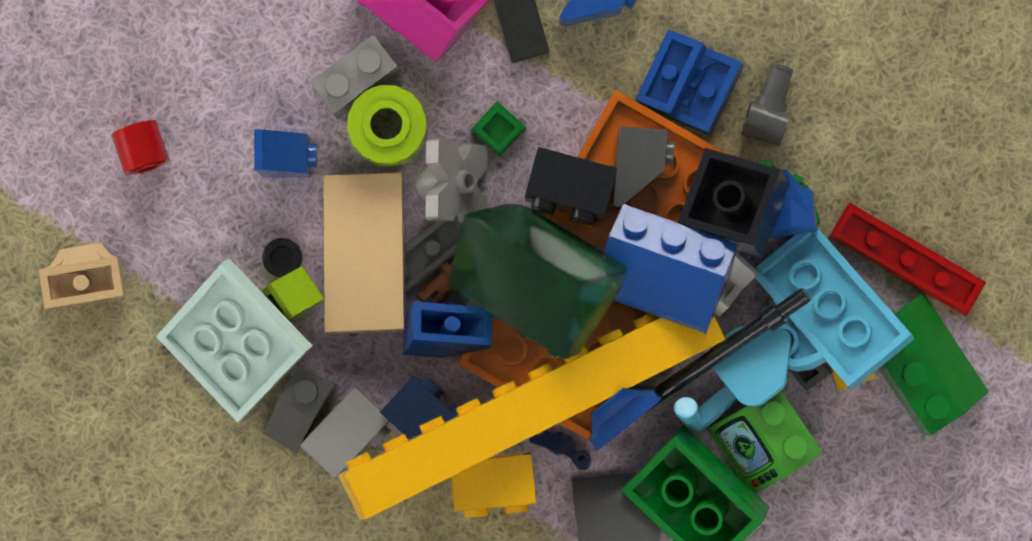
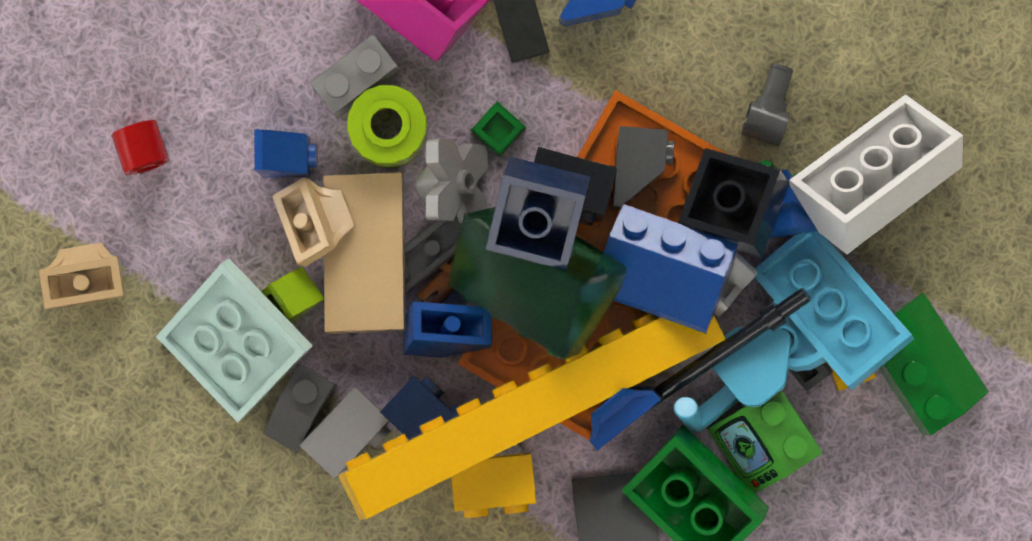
(282, 257): black tile -> none
(312, 219): none -> tan slope
(537, 213): none -> dark blue brick
(562, 445): dark blue piece -> none
(689, 82): blue slope -> none
(878, 173): none -> white slope
(907, 259): red tile -> none

